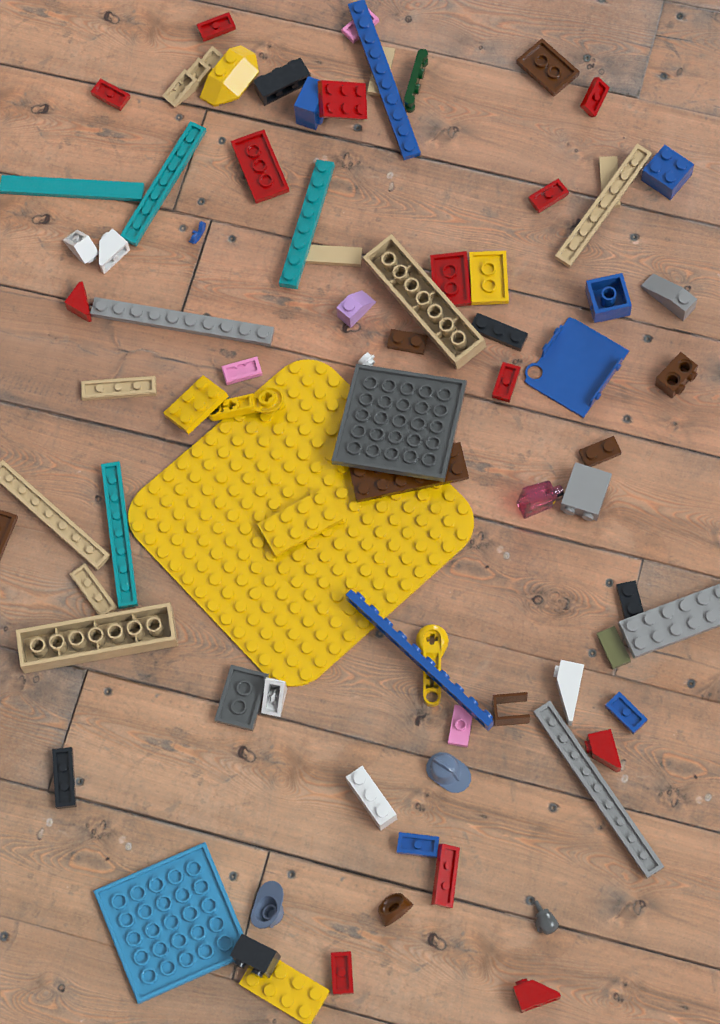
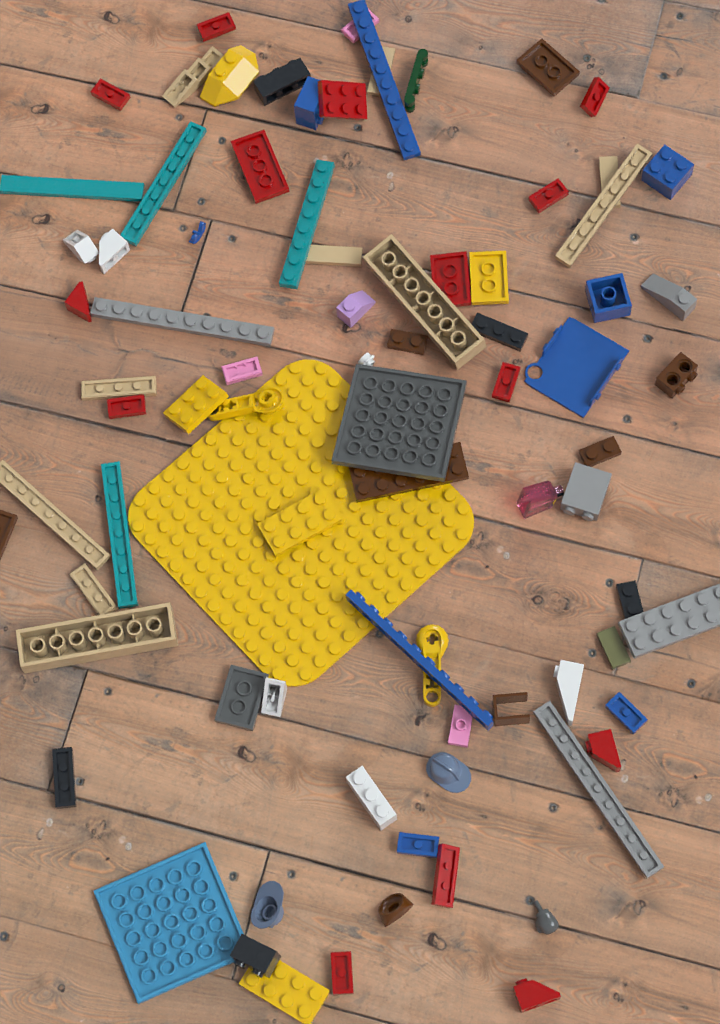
(126, 406): none -> red plate

